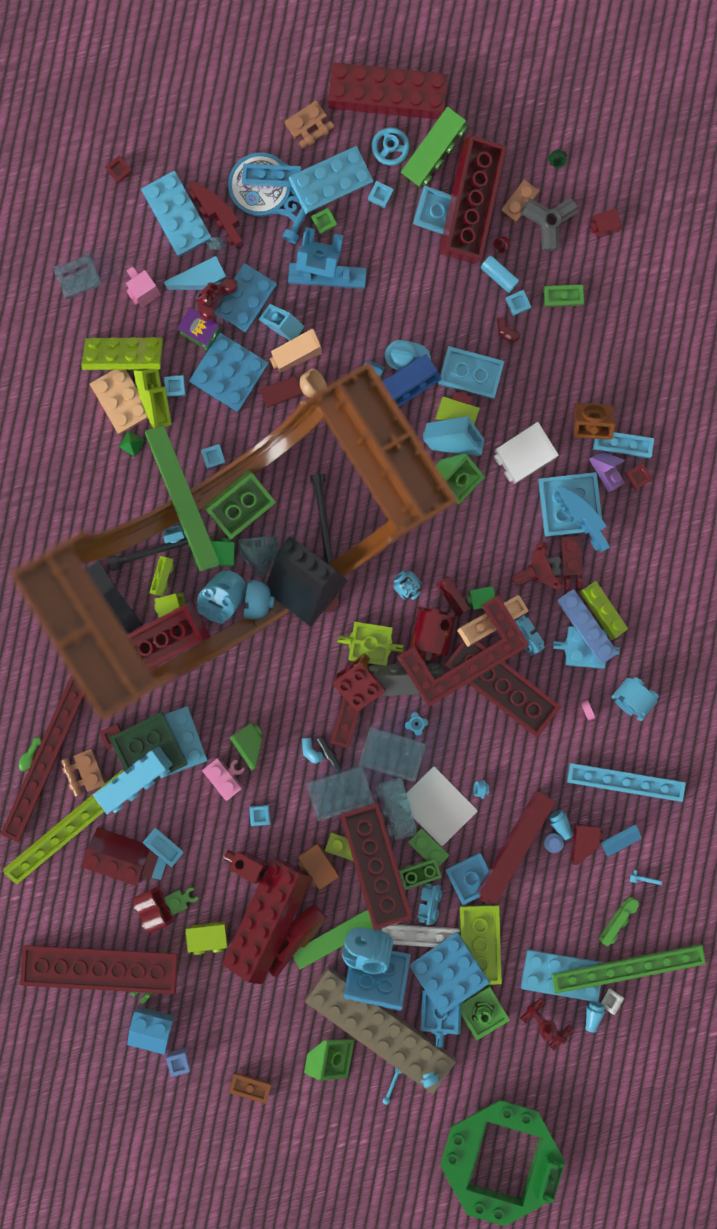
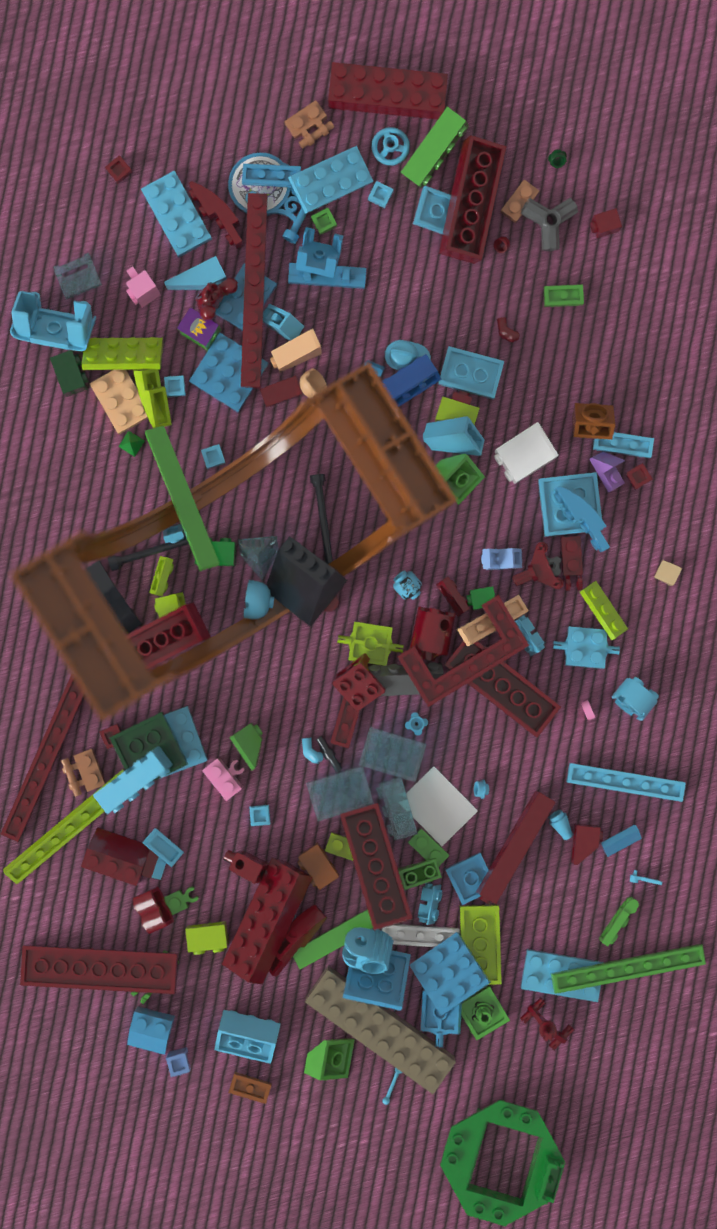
(27, 758): bright green piece -> none
(49, 326): none -> medium azure container
(69, 373): none -> dark green brick
(215, 243): clear light blue plate -> none
(222, 596): medium azure cylinder -> none
(239, 504): bright green brick -> none
(247, 1036): none -> medium azure slope
(254, 290): none -> dark red plate
(430, 1079): medium azure plate -> none
(499, 274): medium azure brick -> none
(501, 558): none -> light blue brick
(518, 303): medium azure plate -> none
(553, 843): medium blue plate -> none
(587, 626): medium blue plate -> none
(594, 1015): medium azure cone -> none
(612, 1001): white slope -> none
(668, 573): none -> tan slope

